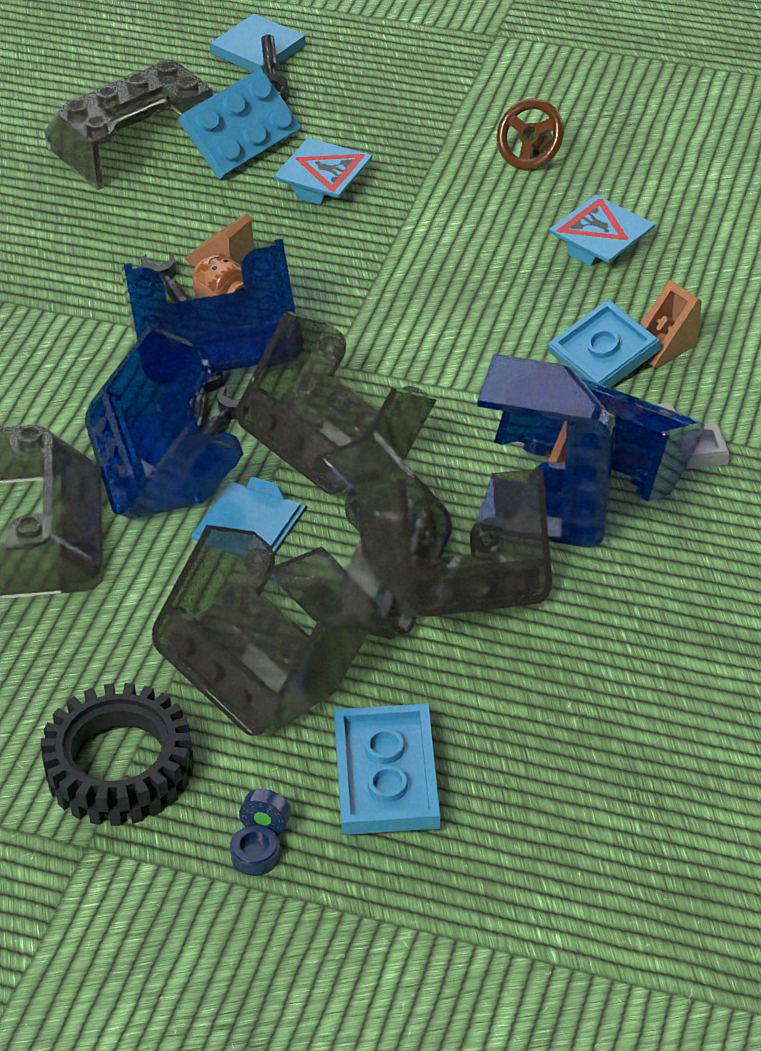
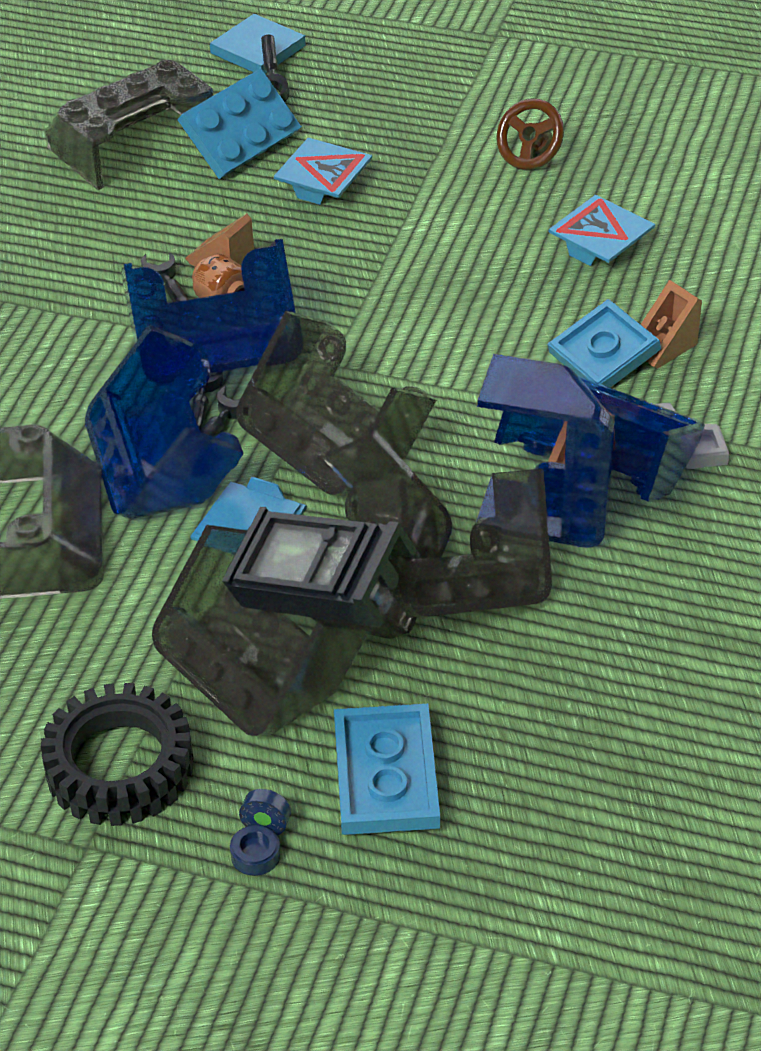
(316, 566): none -> black door

